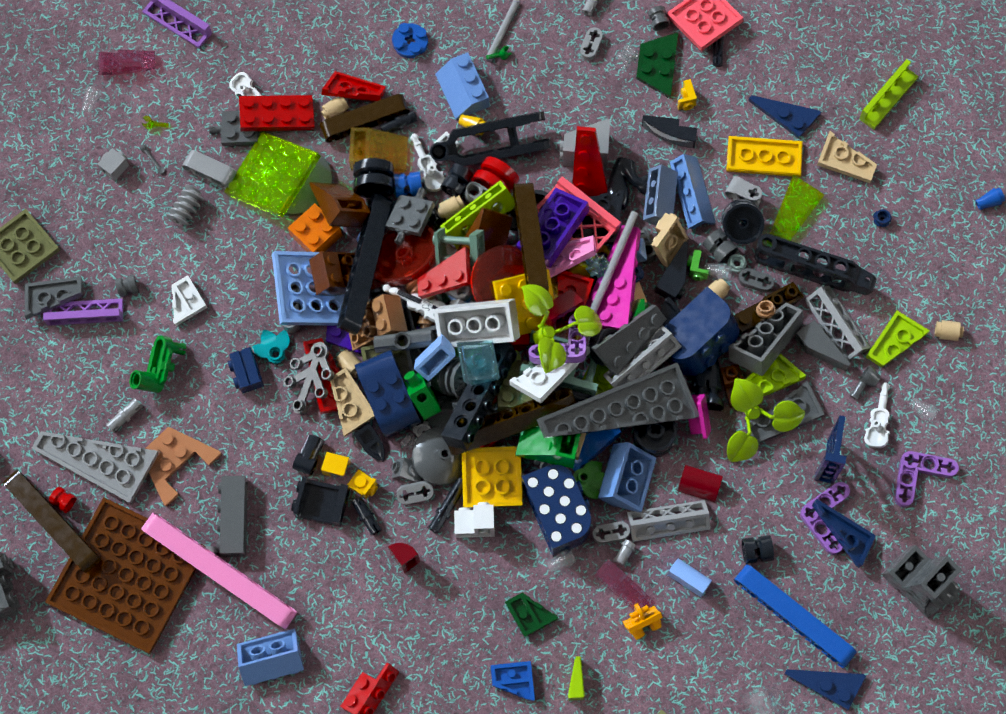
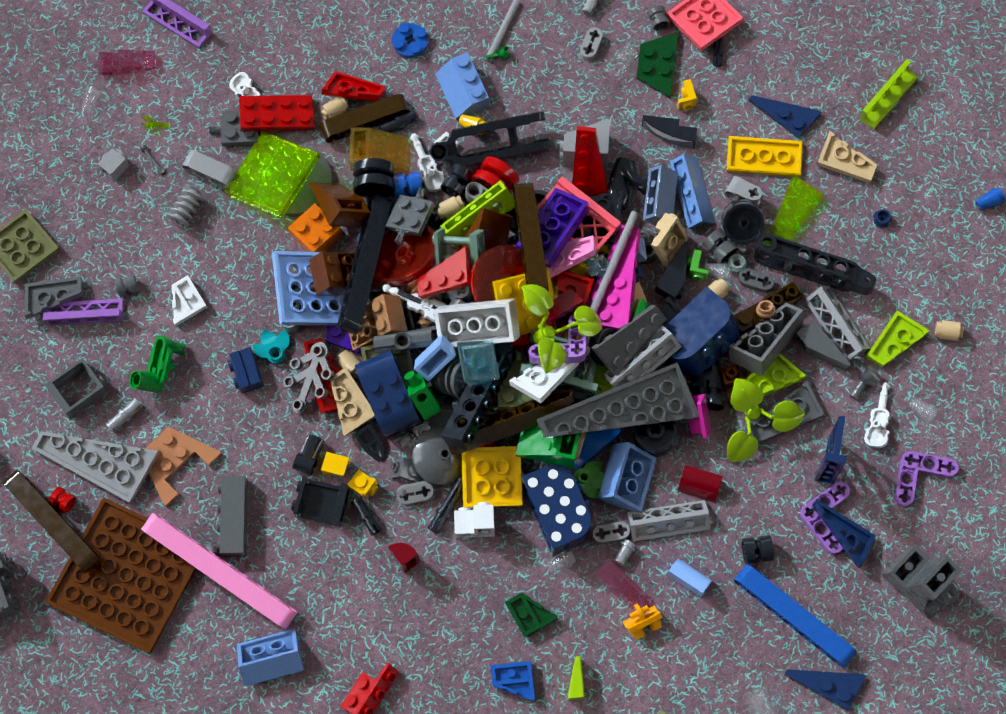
(66, 376): none -> dark grey window

